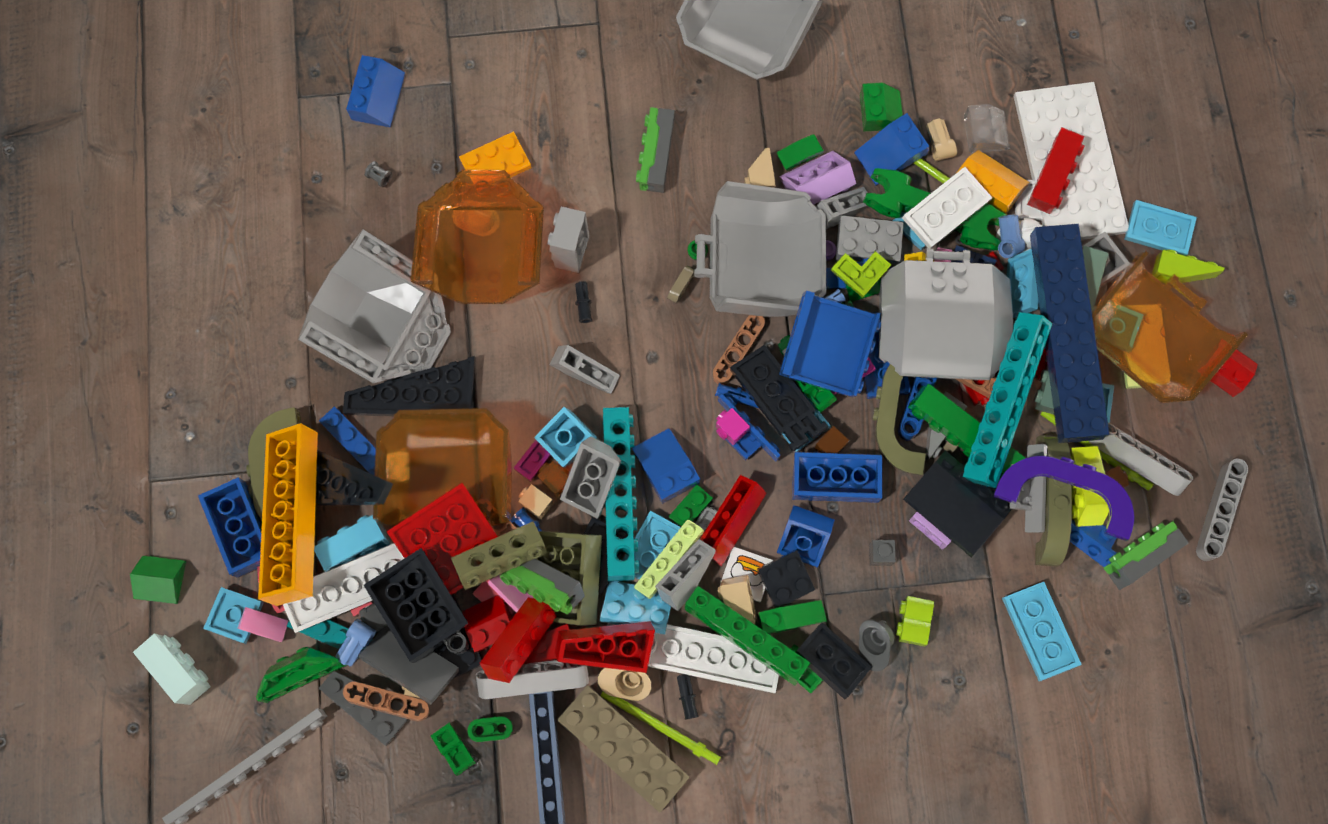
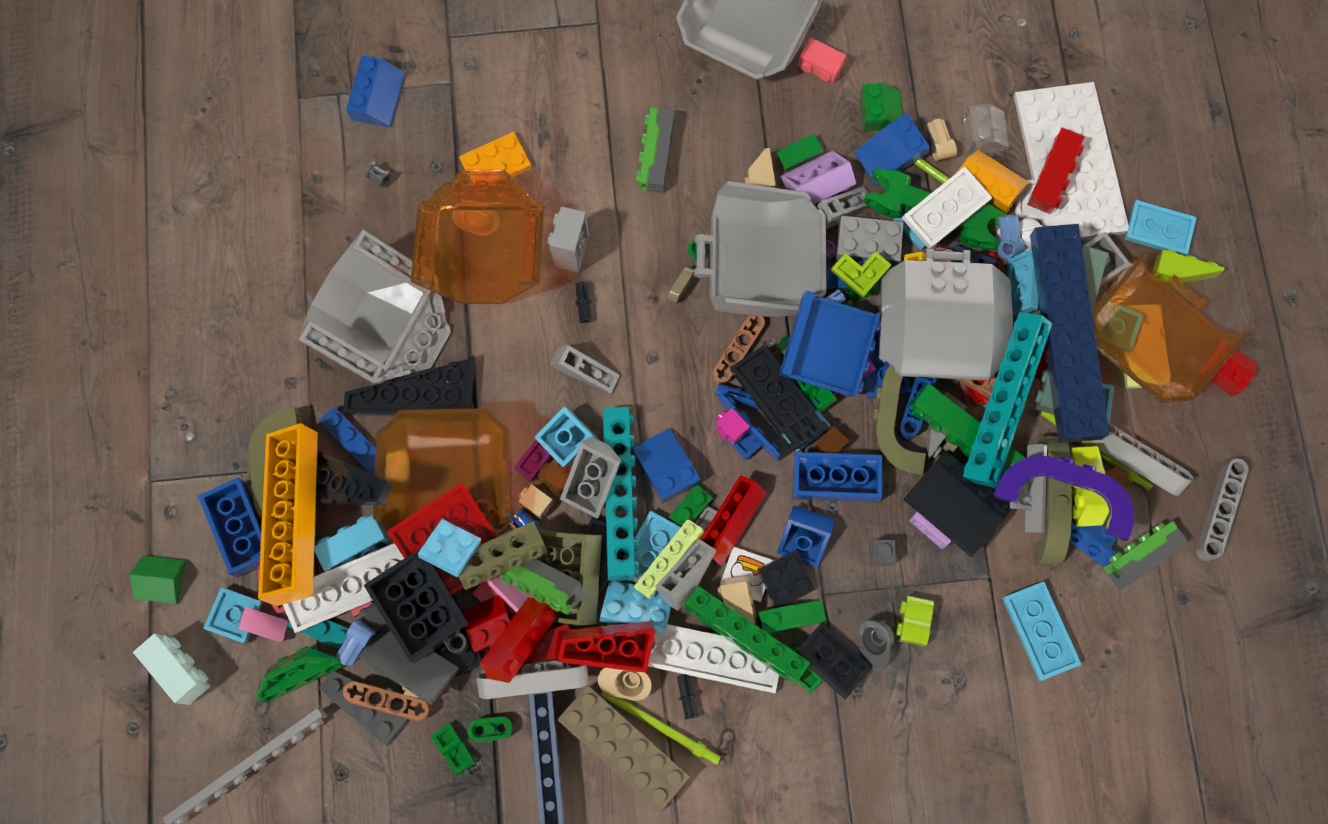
(449, 548): none -> medium azure plate
(821, 60): none -> coral brick

